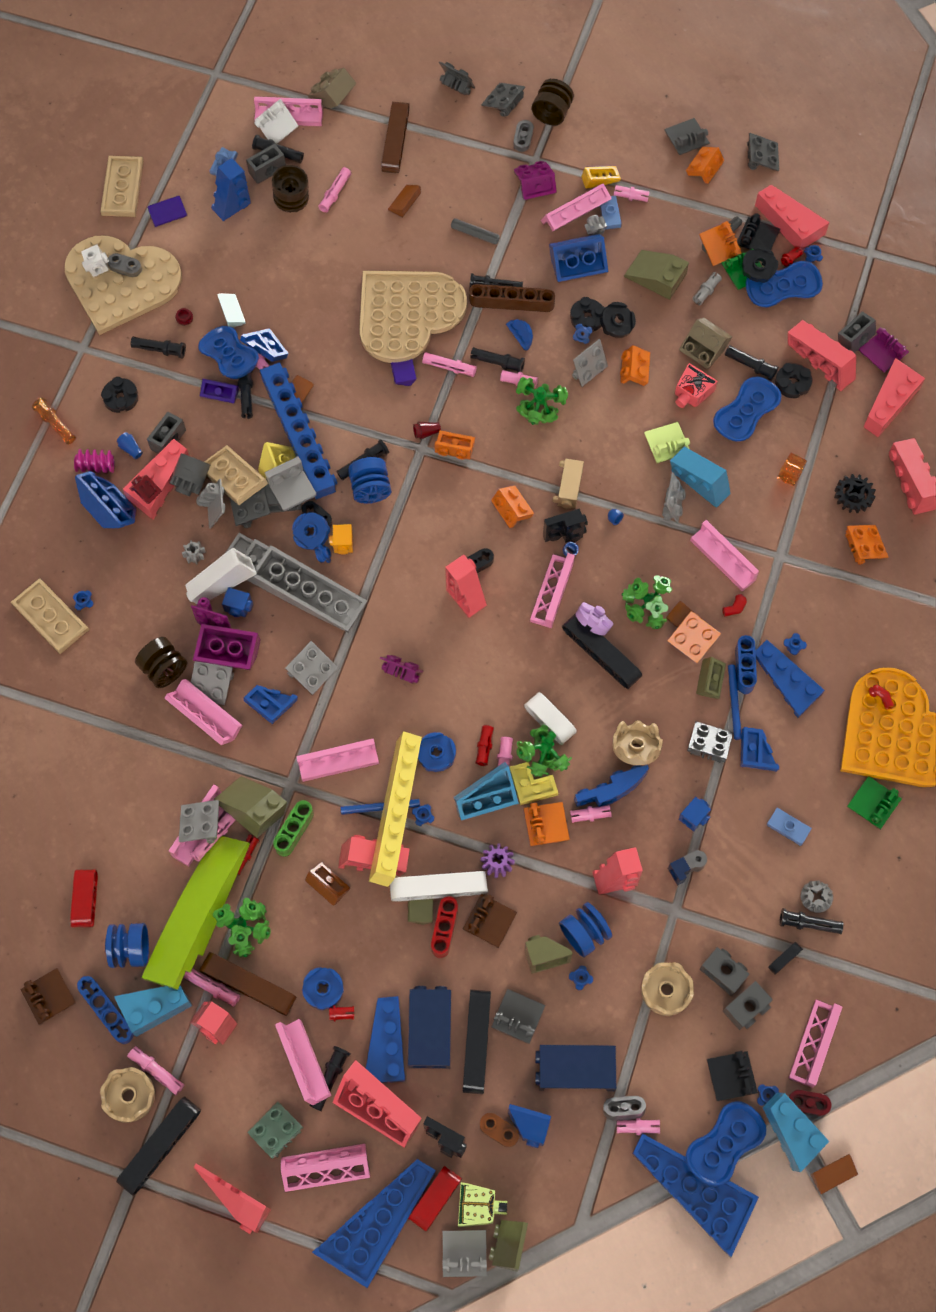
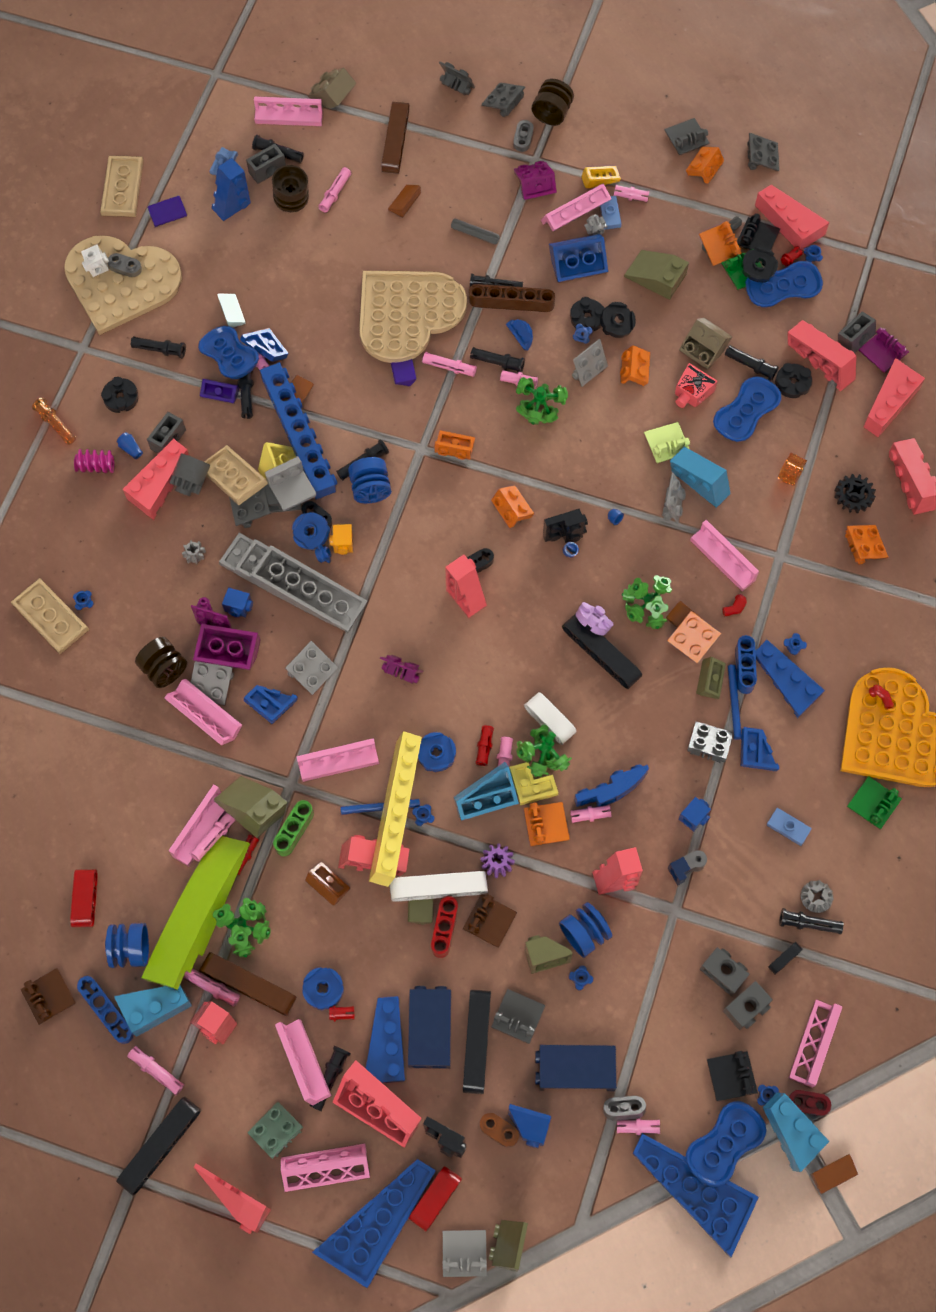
(104, 501): blue wedge -> none
(114, 1088): tan plate -> none
(145, 488): dark red bracket -> none
(184, 316): dark red plate -> none
(199, 821): light grey hinge -> none
(213, 499): light grey hinge -> none
(223, 573): white slope -> none
(276, 122): white hinge -> none
(426, 429): dark red cone -> none
(478, 1206): yellowish green torso -> none
(558, 590): bright pink fence -> none
(570, 483): tan brick -> none
(639, 734): tan plate -> none
(677, 978): tan plate -> none
(707, 288): light grey pin -> none

